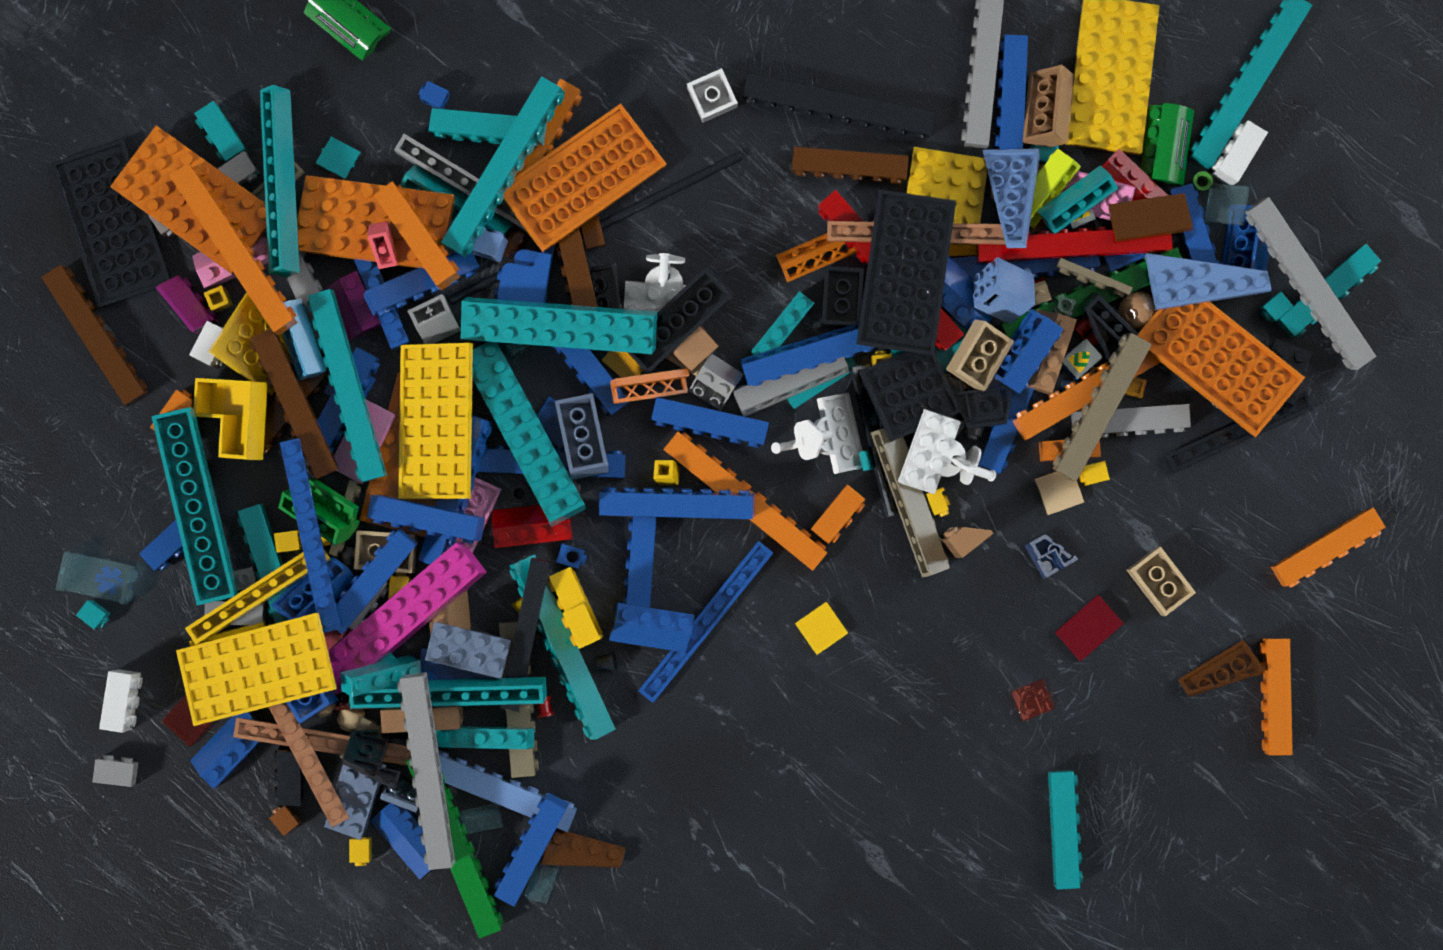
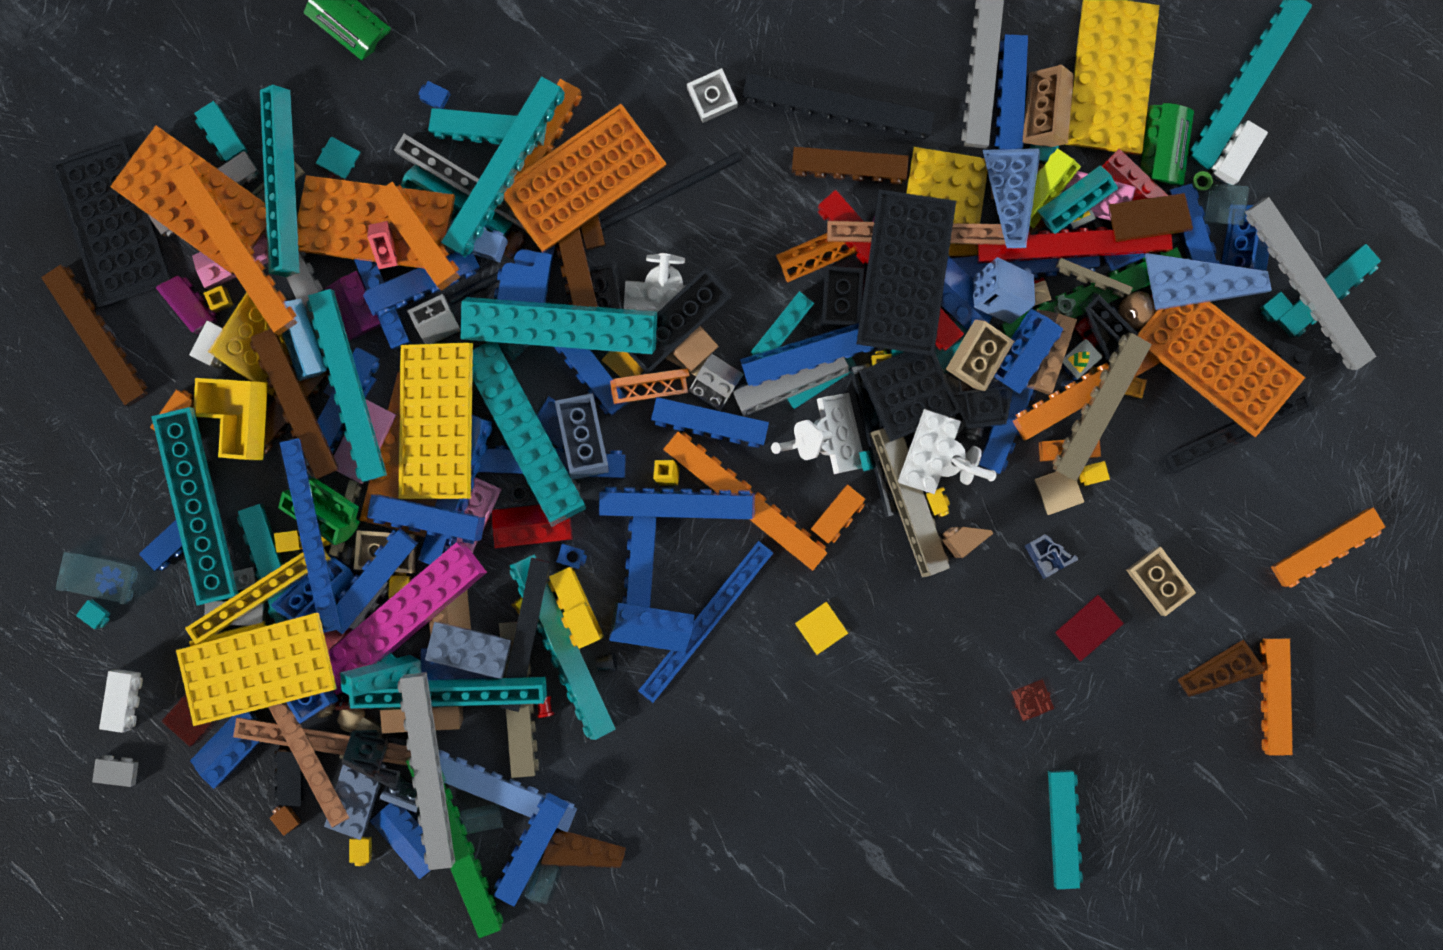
(486, 737): teal brick -> none
(1146, 419): light grey brick -> none

